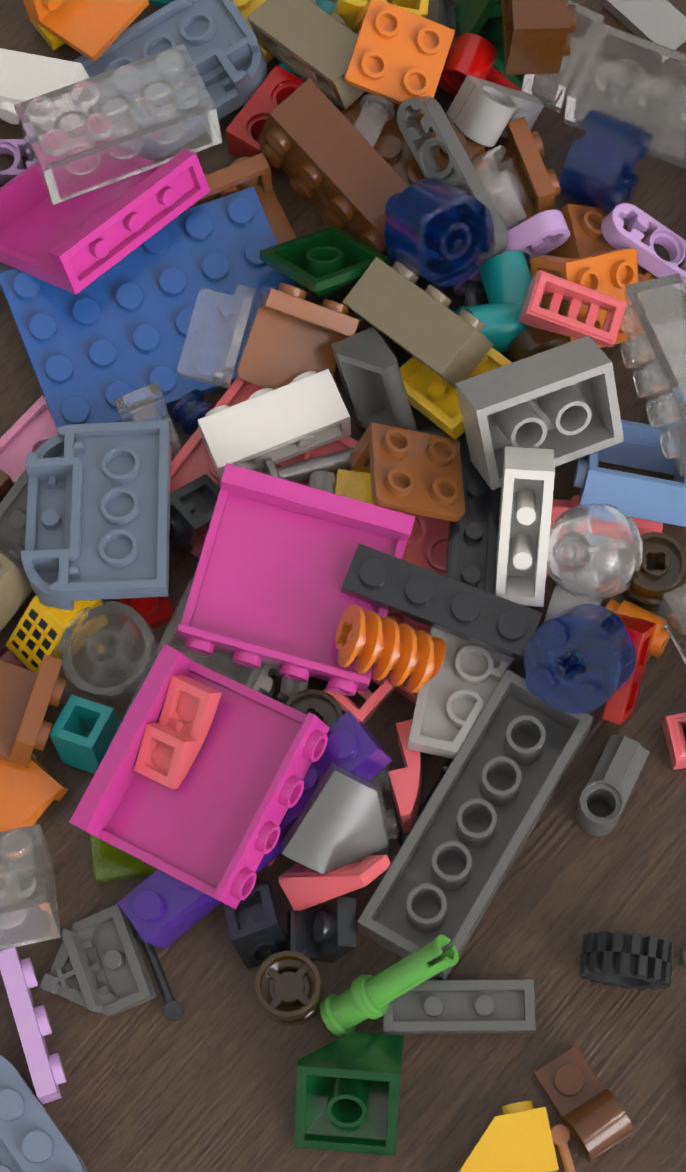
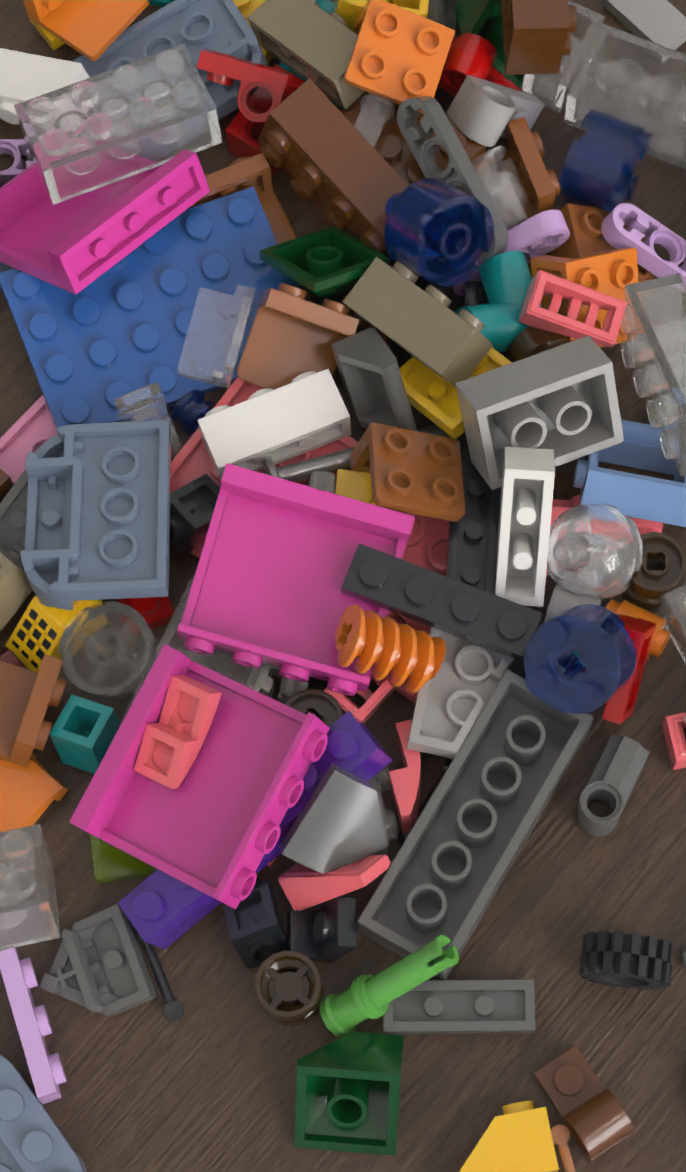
(225, 68): none -> red plate

